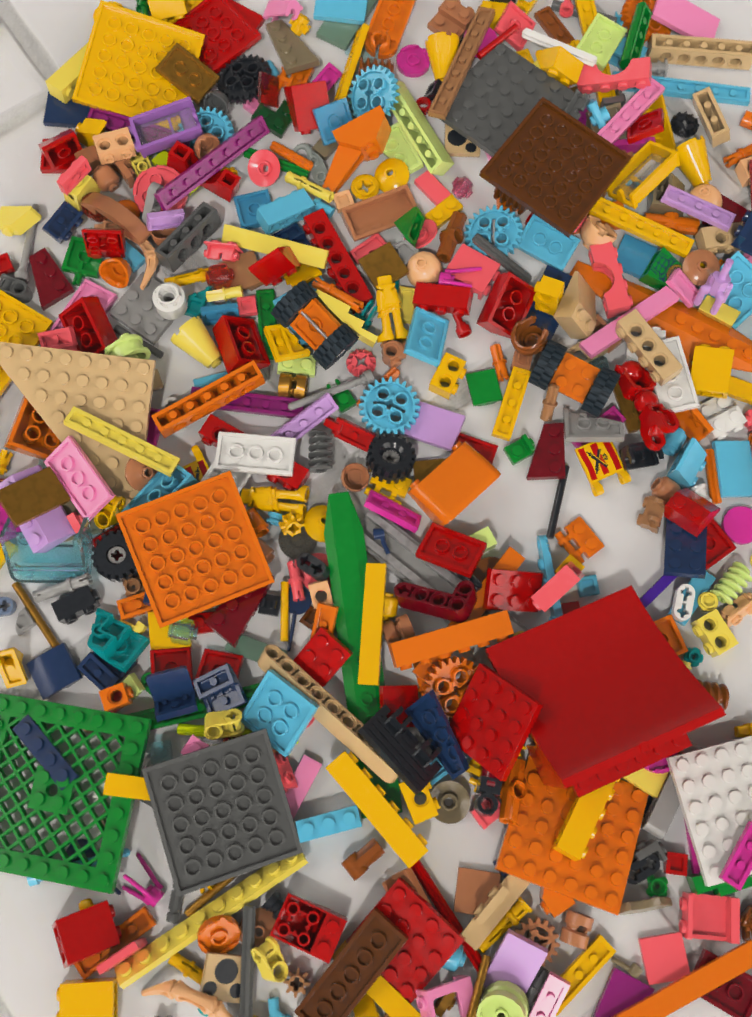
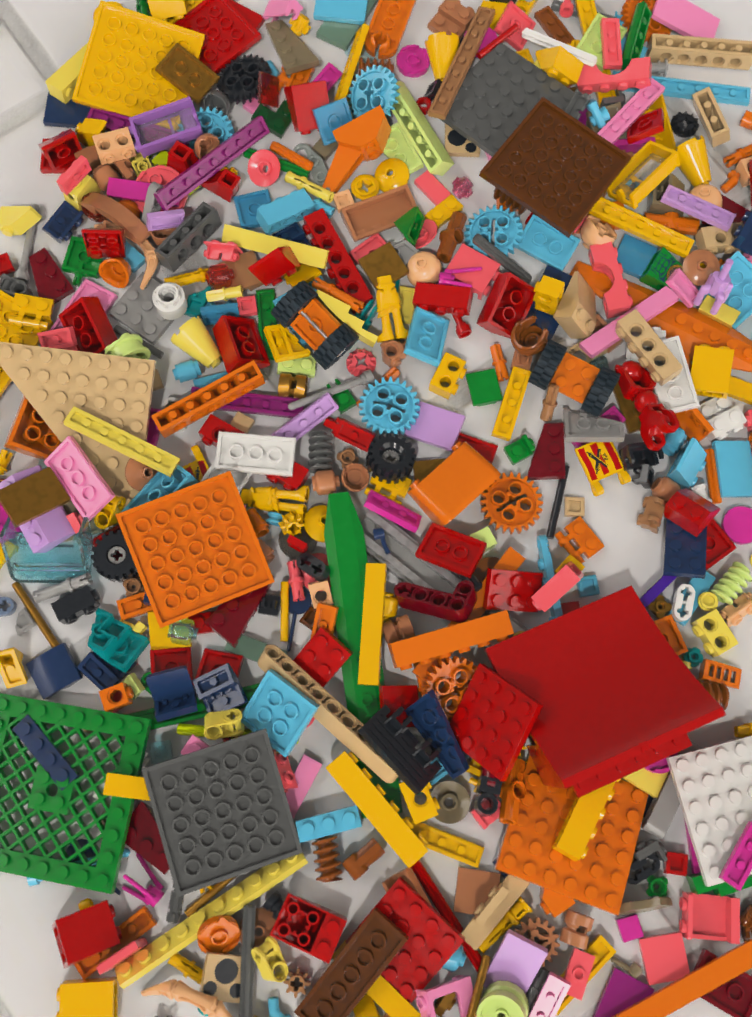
(31, 306): none -> yellow plate
(128, 190): none -> dark pink tile
(145, 838): none -> dark red wing
(187, 371): none -> medium azure brick
(242, 422): none -> tan tile
(297, 544): none -> red tile
(325, 482): none -> nougat head
(326, 859): none -> dark orange piece
(349, 452): none -> medium nougat plate
(449, 844): none -> yellow tile
(521, 517): none -> orange gear
(574, 507): none -> tan tile
(578, 972): none -> coral plate
(611, 43): none -> coral plate
(629, 928): none -> dark pink tile
(646, 476): none -> black tile
(653, 606): none -> pearl gold plate
(705, 668): none -> orange slope
(732, 182): none -> orange arm

